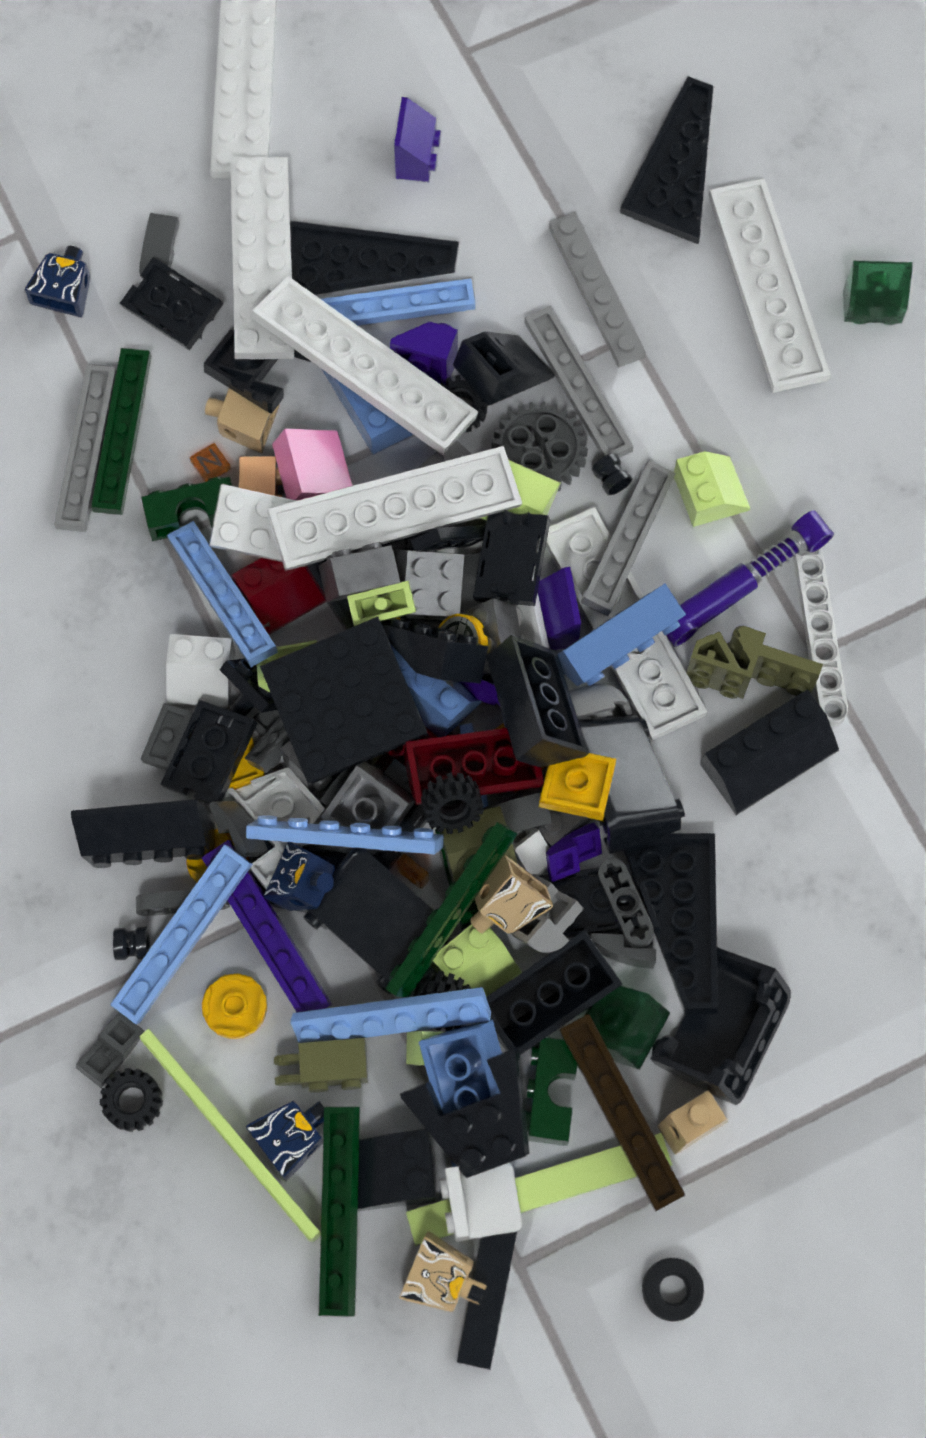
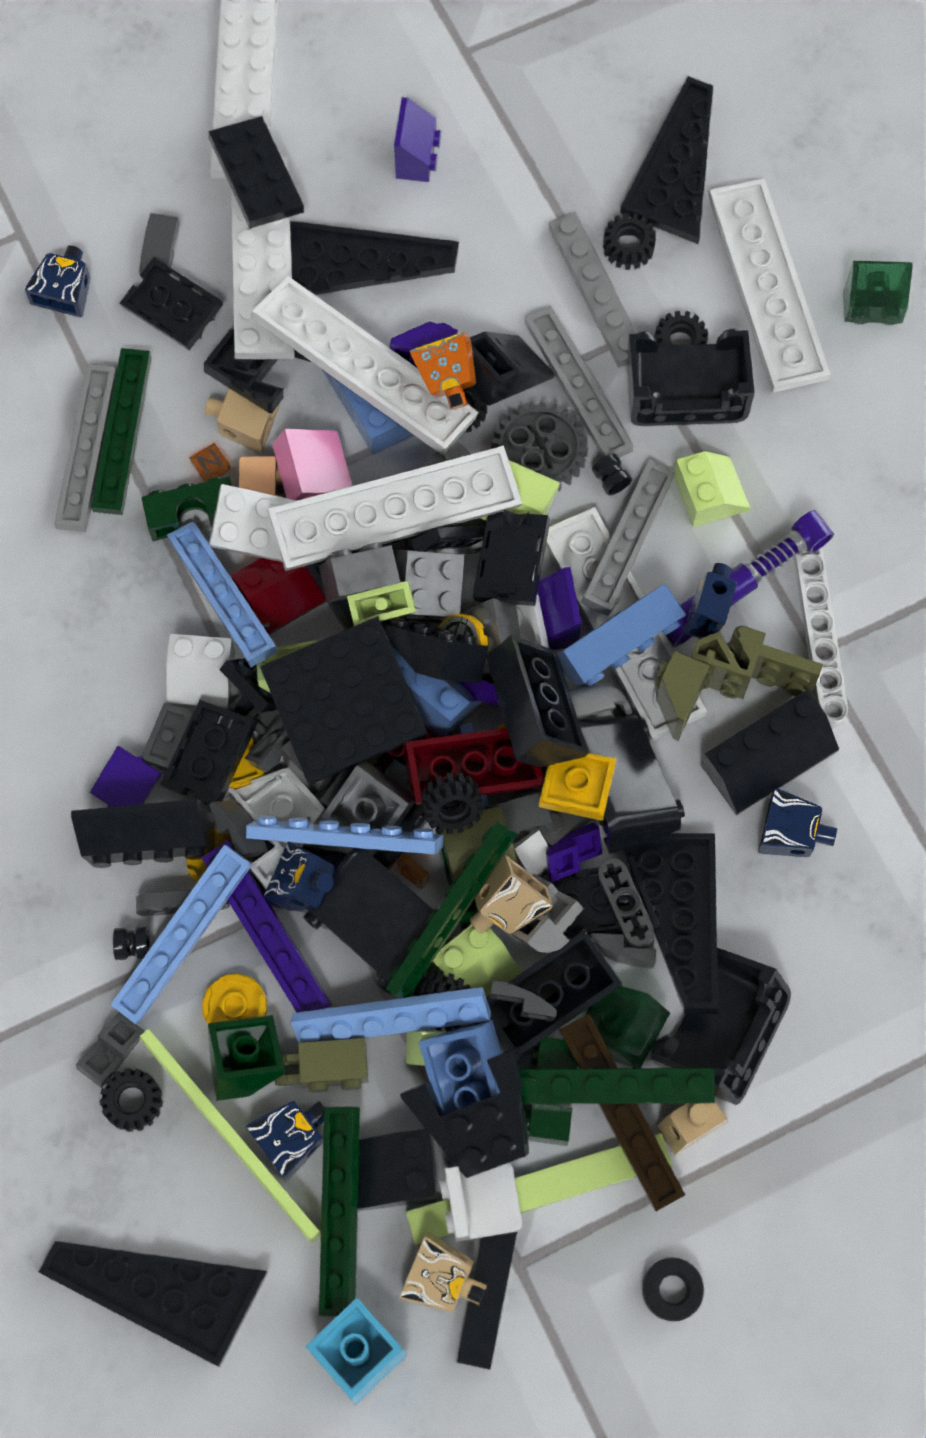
(125, 780): none -> dark purple piece
(175, 1298): none -> black wing
(244, 1056): none -> dark green slope
(256, 172): none -> black plate
(356, 1351): none -> medium azure slope
(405, 302): light blue plate -> none
(447, 368): none -> orange torso
(532, 1005): none -> dark grey slope
(618, 1085): none -> dark green plate
(632, 227): none -> black tyre
(679, 687): none -> olive slope
(681, 324): none -> black tyre
(690, 381): none -> black windscreen
(711, 602): none -> dark blue torso
(793, 826): none -> dark blue torso

